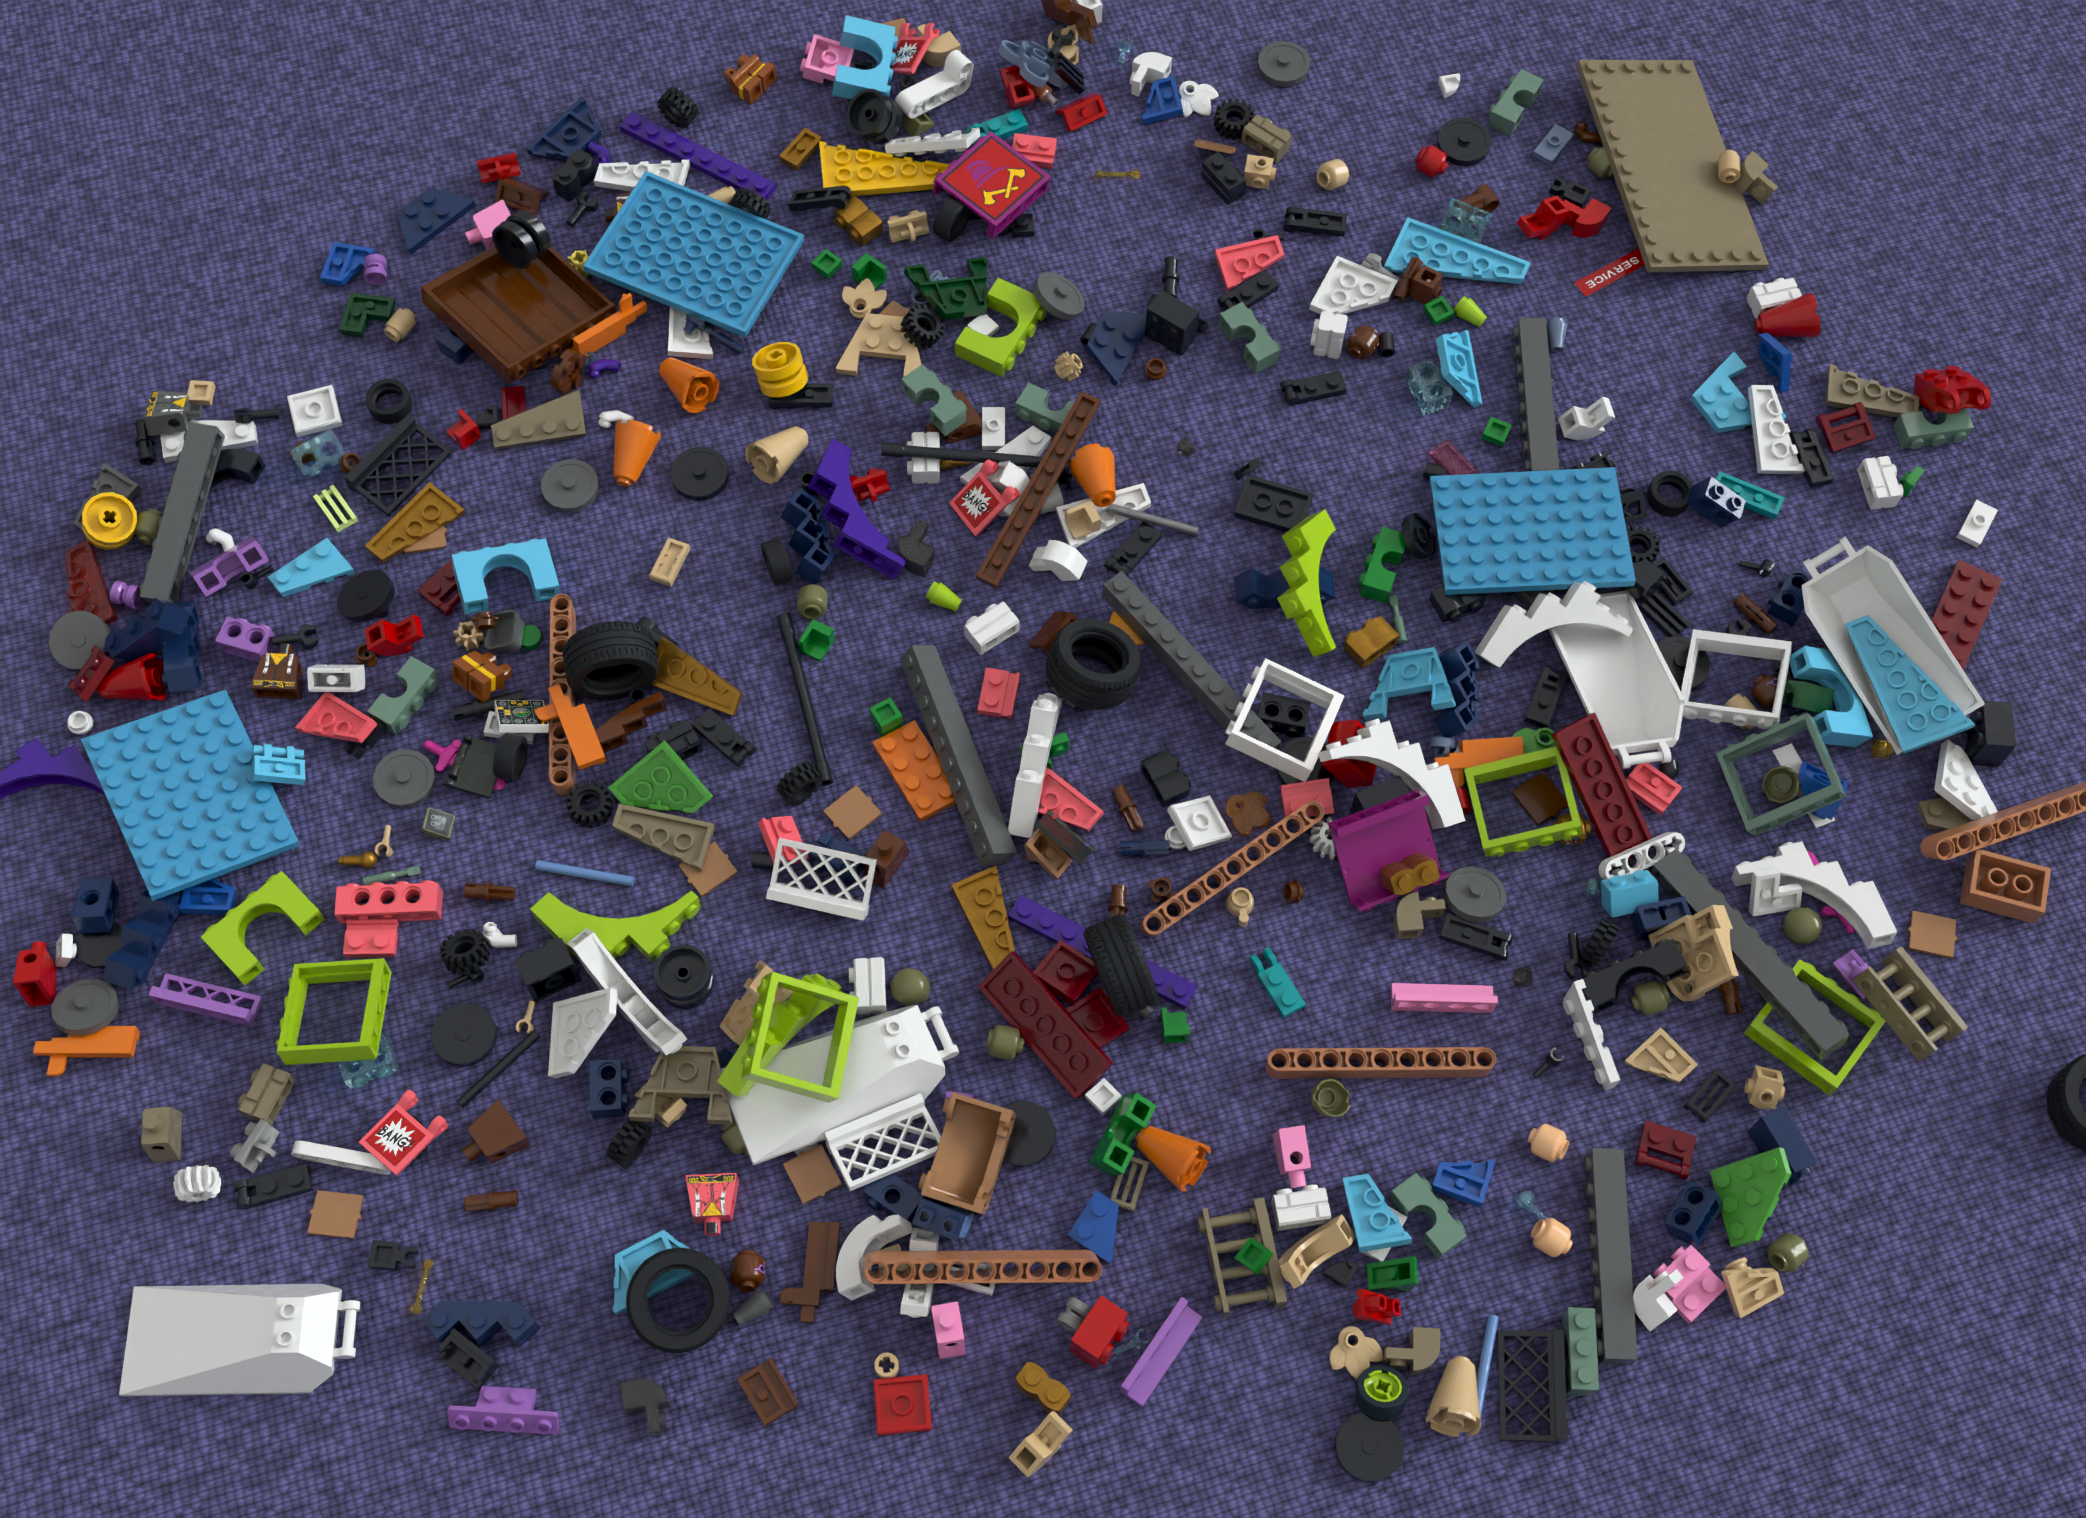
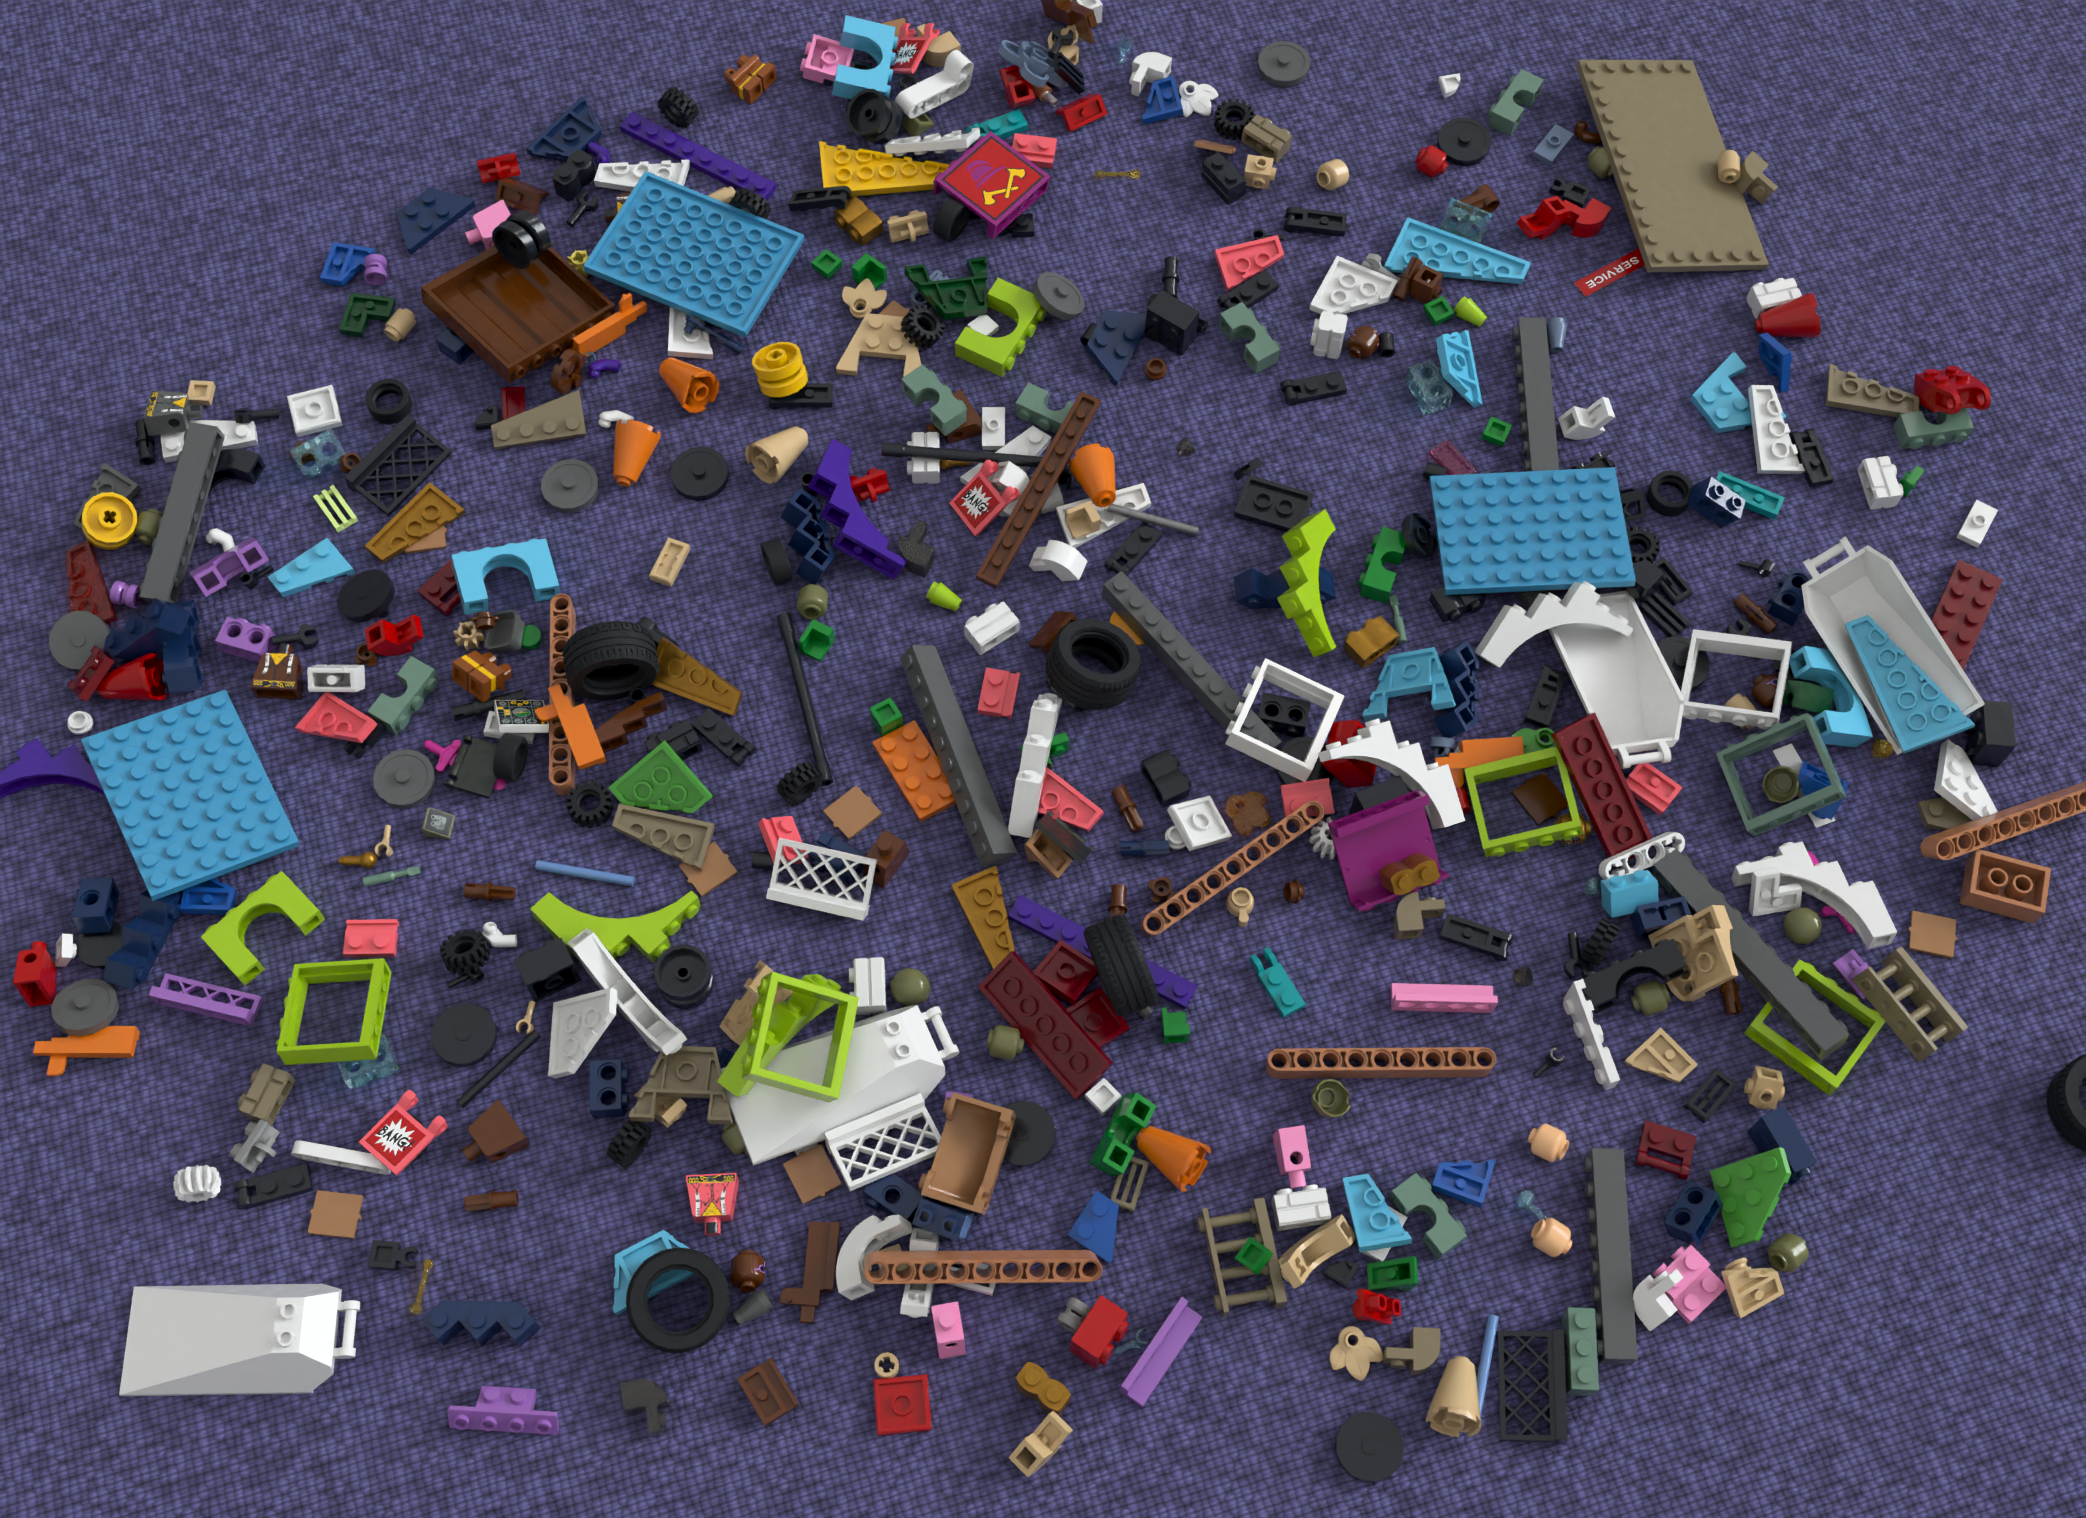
(162, 1128): dark tan torso -> none
(272, 768): medium azure plate -> none
(426, 908): coral brick -> none
(464, 431): red panel -> none
(466, 1359): black hinge -> none
(800, 149): pearl gold plate -> none
(1068, 366): tan gear -> none
(1381, 1392): black wheel -> none
(1474, 894): dark grey wheel -> none
(1670, 769): black hinge -> none
(1846, 434): dark red plate -> none

